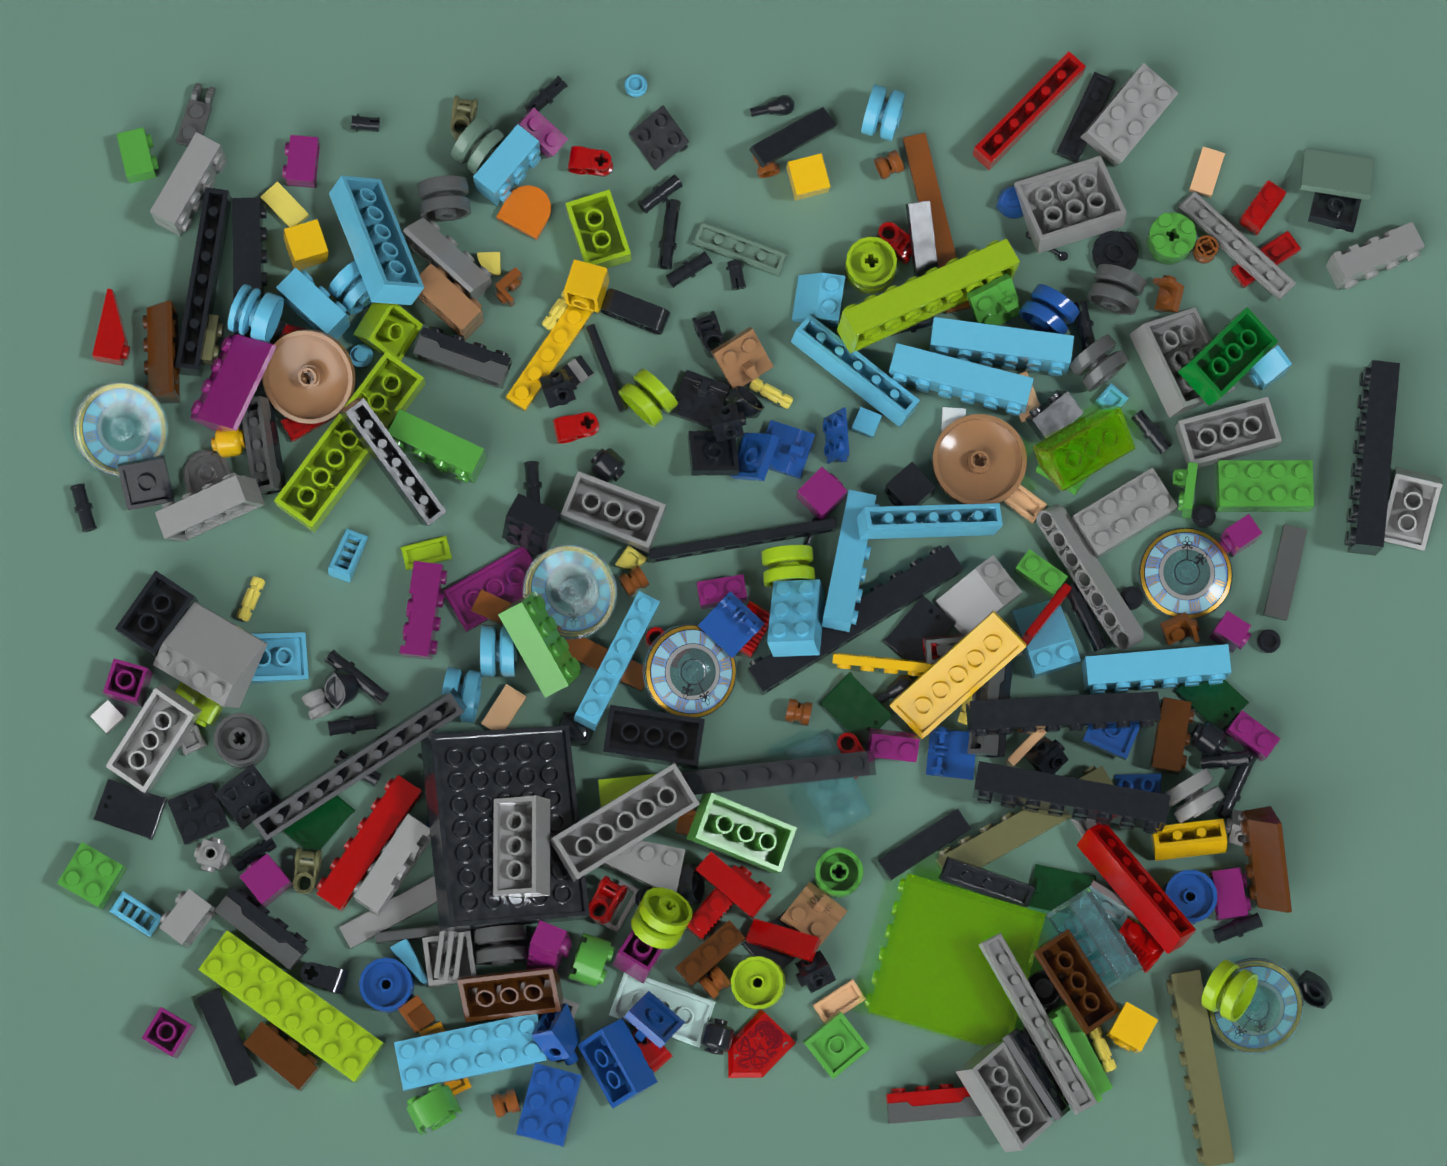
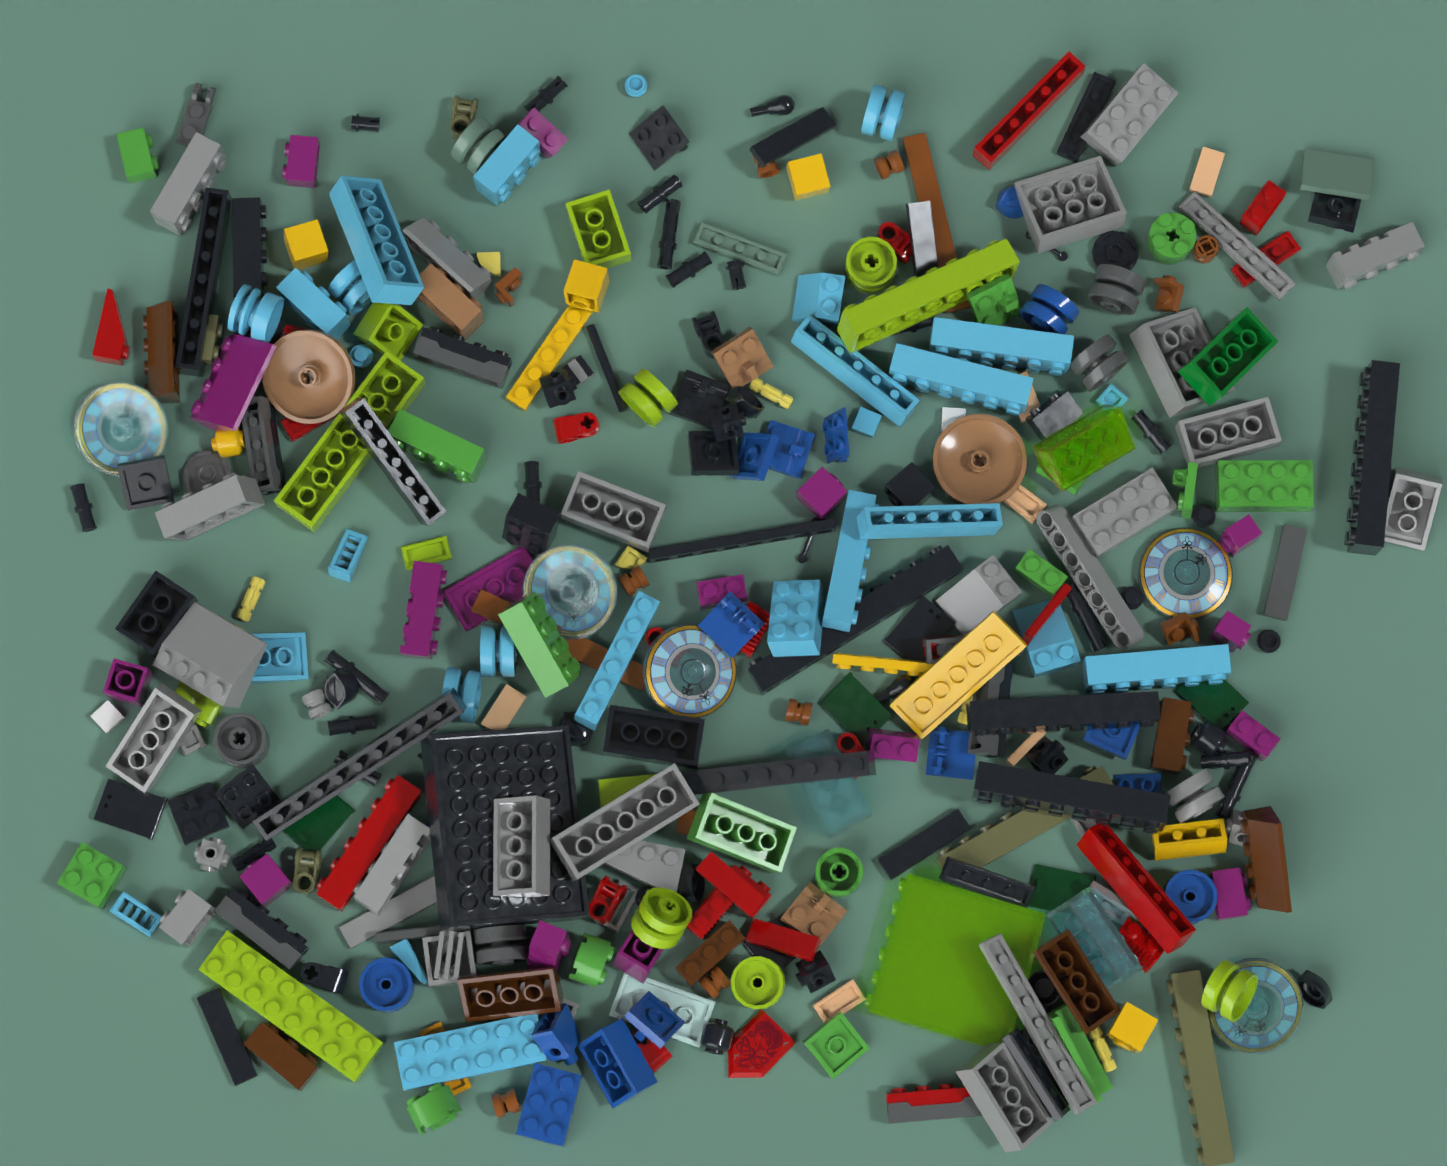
(168, 1032): magenta head -> none
(284, 205): light yellow tile -> none
(416, 1014): dark orange panel -> none
(444, 198): dark grey wheel -> none
(526, 210): orange tile -> none
(555, 313): light yellow axle -> none
(586, 161): red piece -> none
(608, 465): black head -> none
(635, 311): black beam -> none
(787, 564): lime wheel -> none
(1084, 325): black pin -> none
(1237, 928): black pin -> none
(1270, 368): medium azure slope -> none

